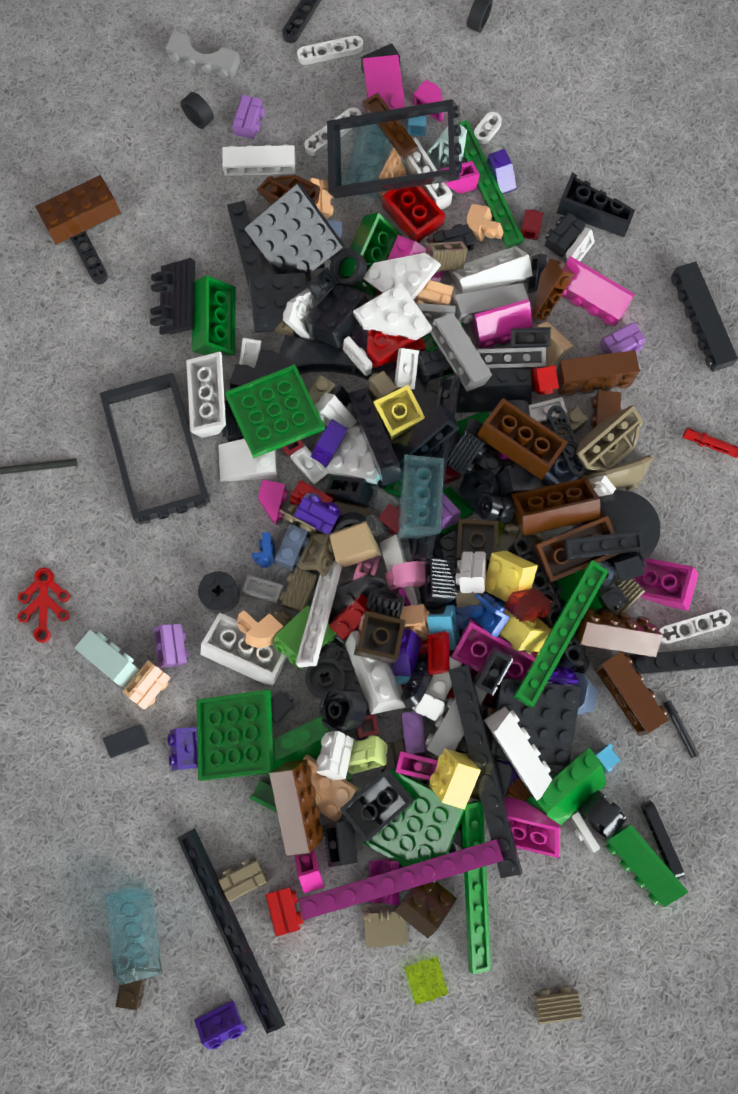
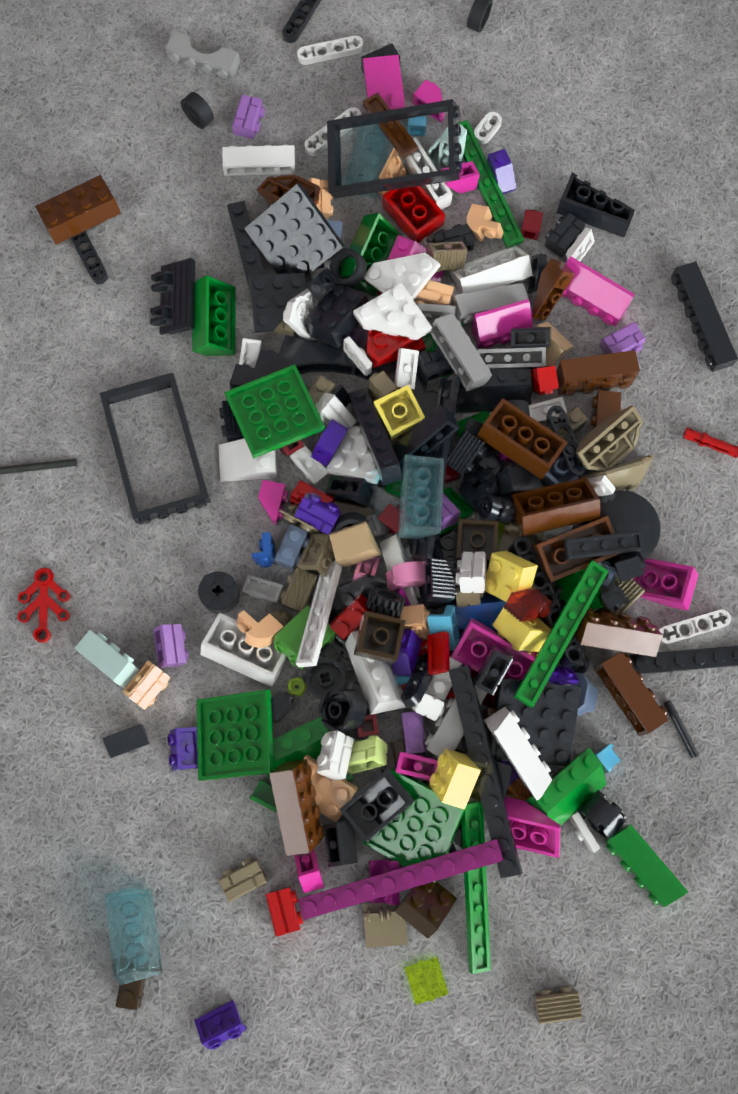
(206, 395): white slope -> none
(231, 932): black plate -> none
(296, 681): none -> lime plate
(490, 614): blue bracket -> none
(662, 839): black beam -> none

